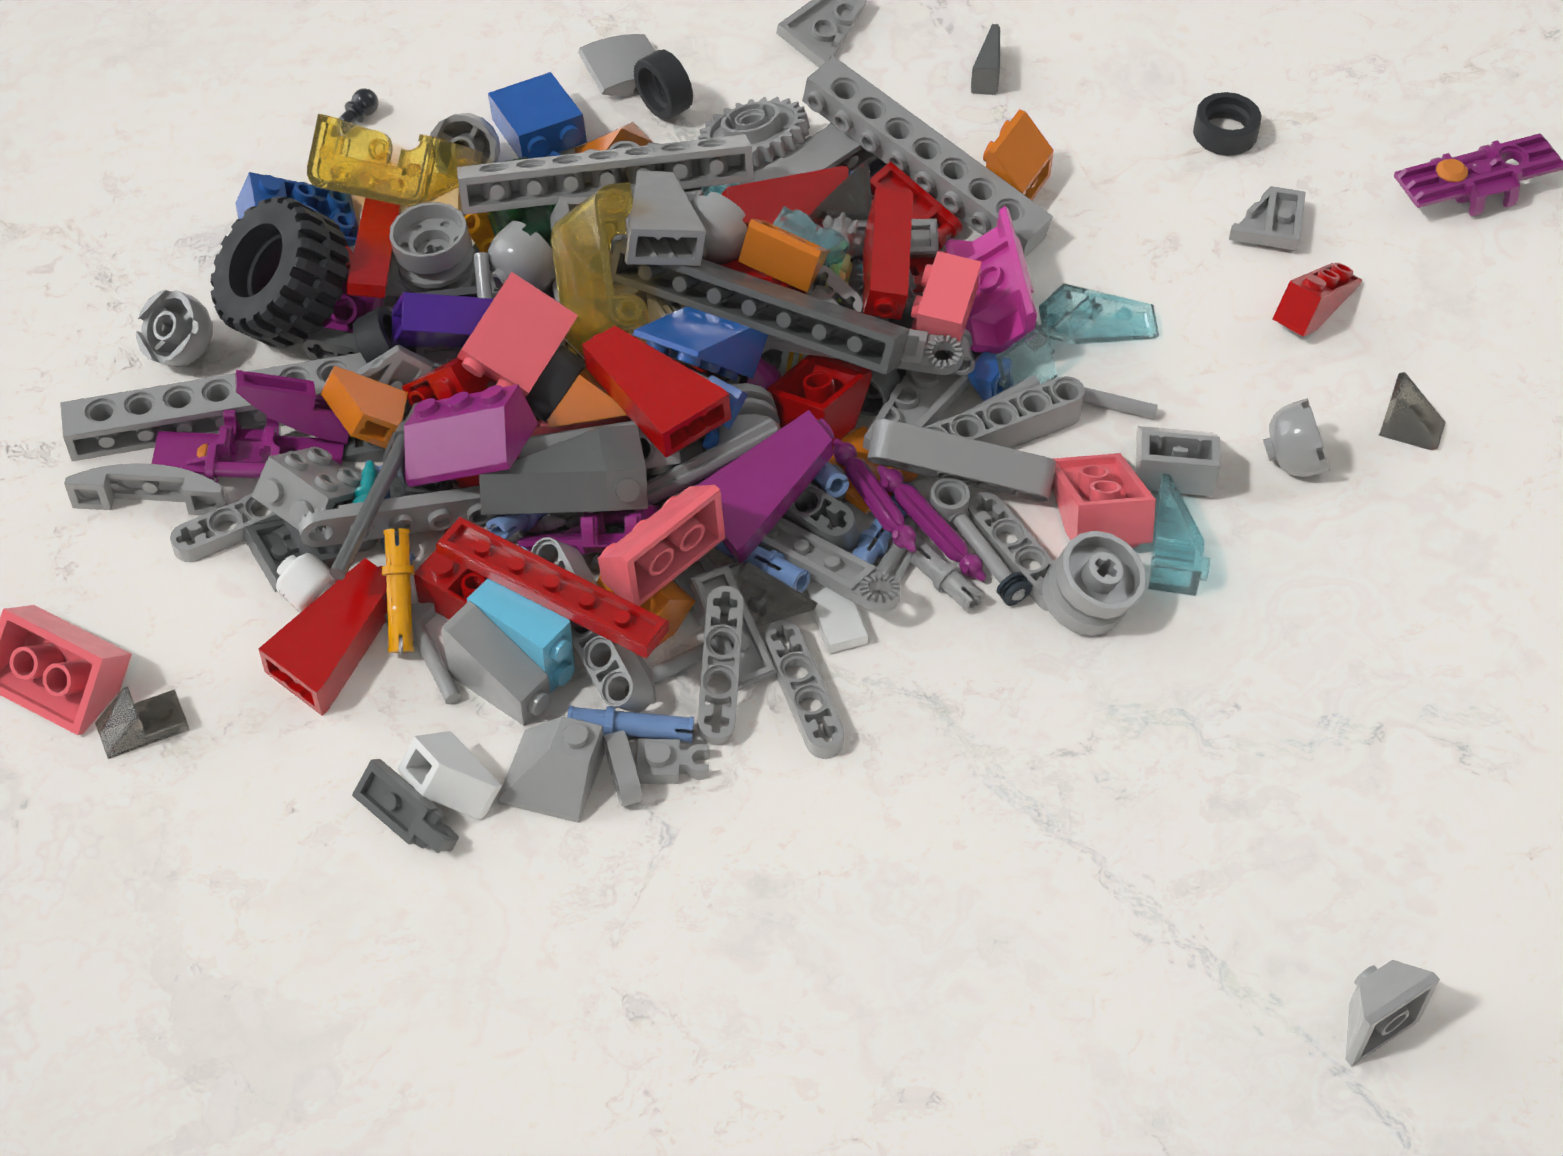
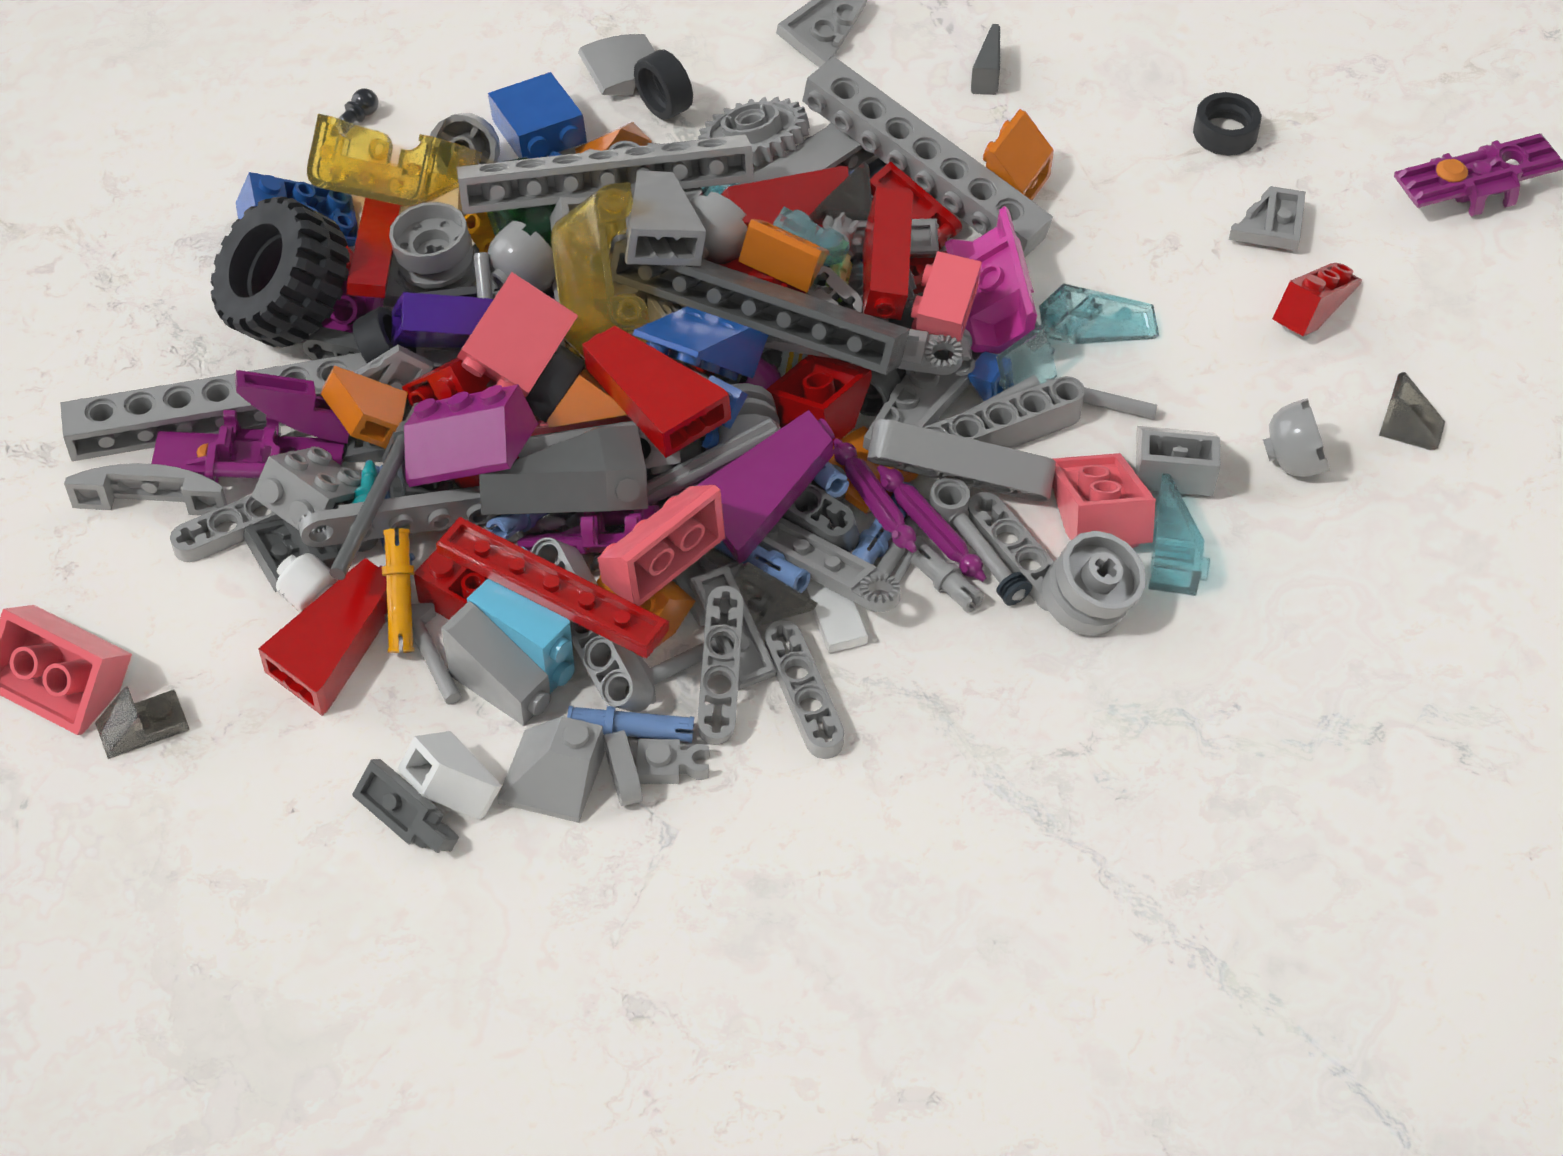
(174, 328): light grey cylinder -> none
(1386, 1005): light grey slope -> none

